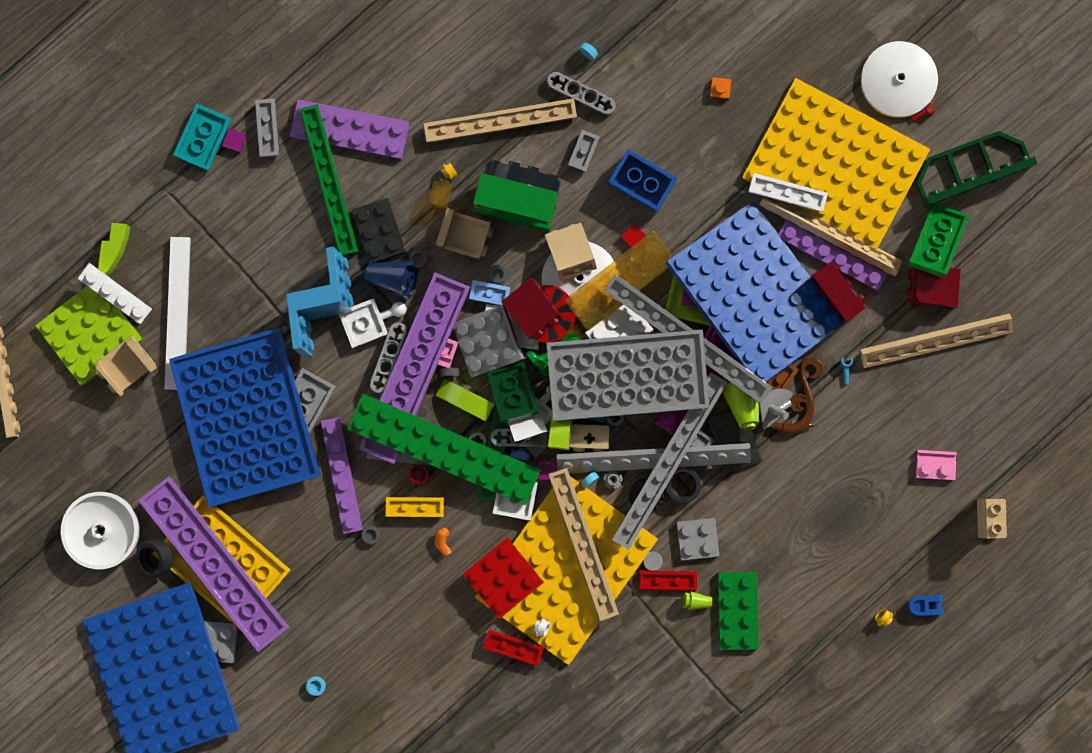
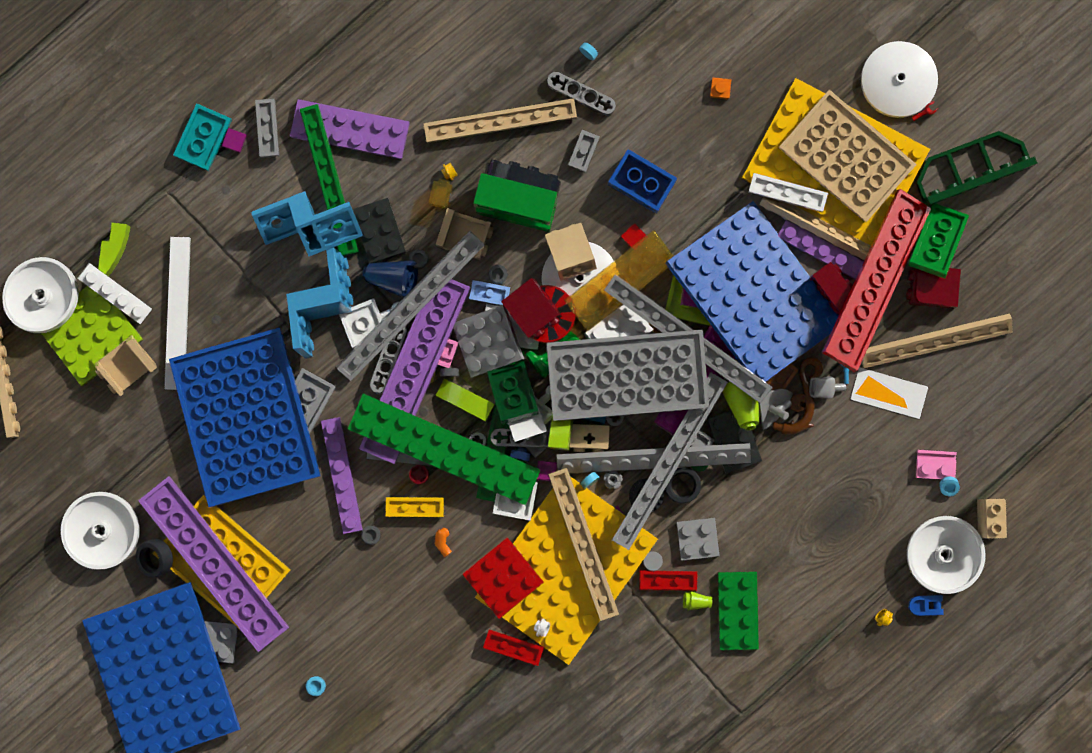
(40, 295): none -> white dish
(314, 230): none -> dark azure bracket
(410, 305): none -> light grey plate
(824, 387): none -> light grey piece
(847, 156): none -> tan plate
(876, 280): none -> plate
(889, 393): none -> white sticker
(949, 486): none -> medium azure tile
(963, 549): none -> white dish

